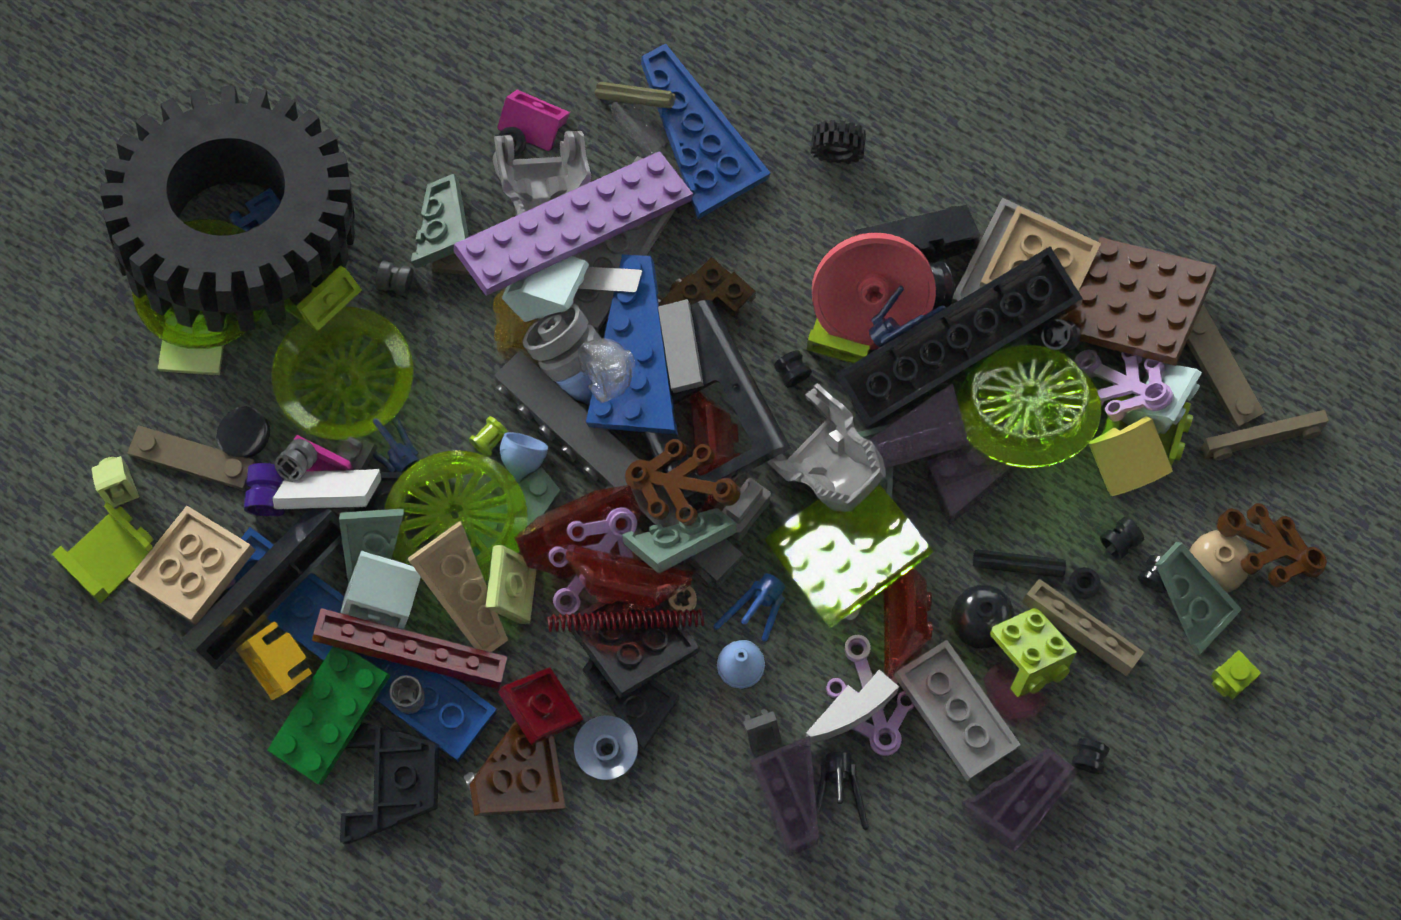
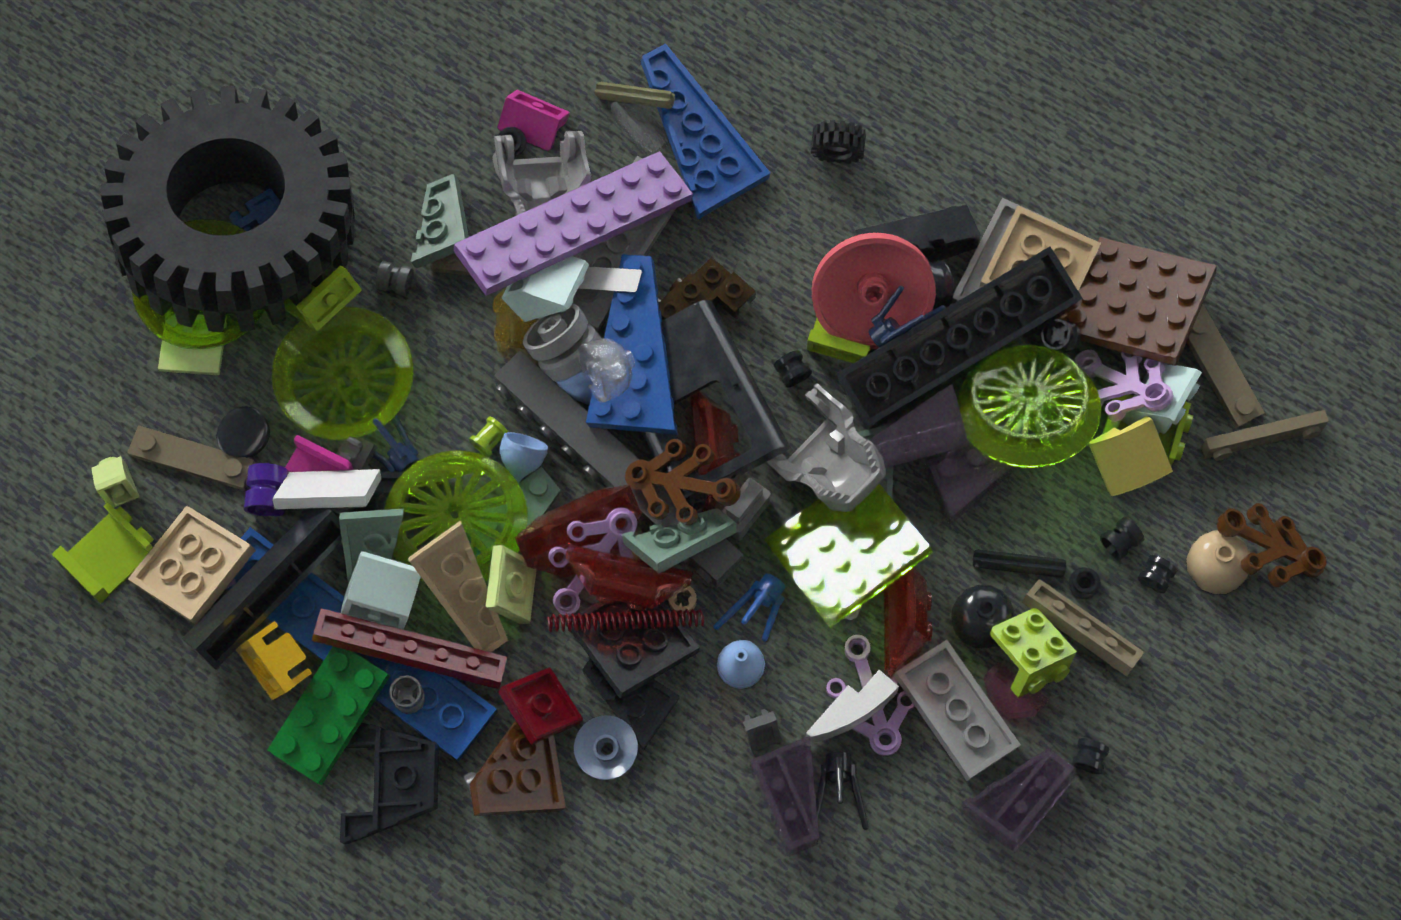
(295, 460): dark grey wheel -> none
(680, 346): light grey tile -> none
(1196, 596): sand green wing -> none
(1234, 675): lime bracket -> none

